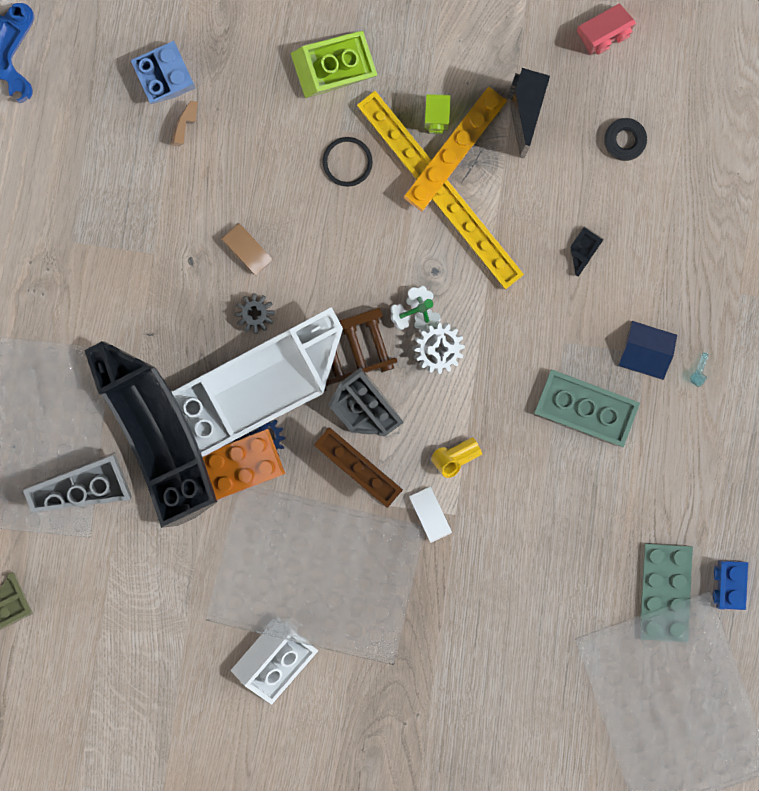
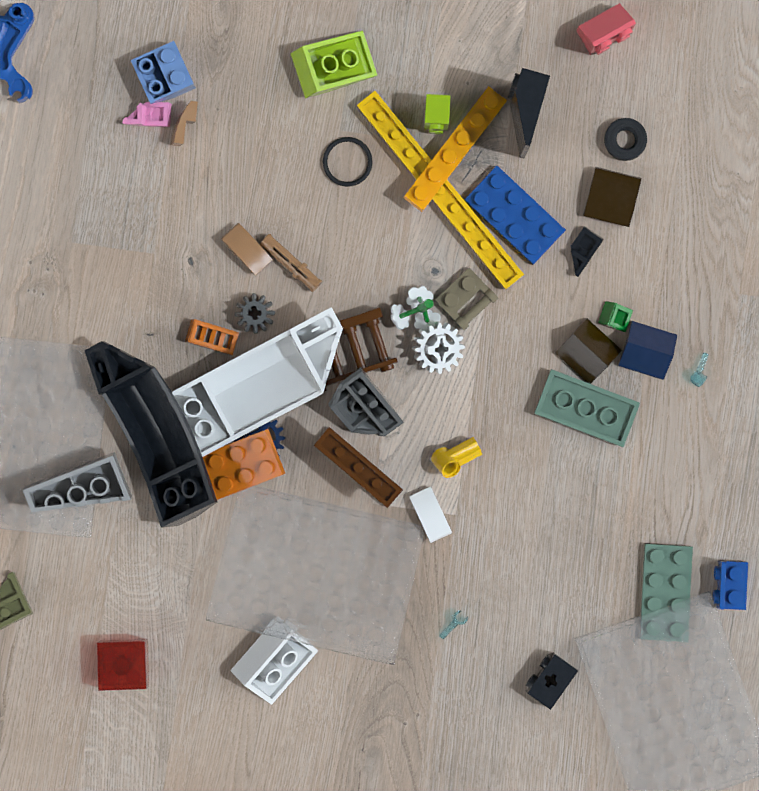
(122, 664): none -> clear red brick
(150, 115): none -> bright pink slope
(209, 345): none -> orange slope
(311, 281): none -> medium nougat pin
(453, 625): none -> clear light blue hand
(460, 293): none -> dark tan plate
(515, 215): none -> blue plate
(563, 676): none -> black brick
(588, 351): none -> dark brown slope
(612, 196): none -> dark brown slope
(615, 316): none -> green slope

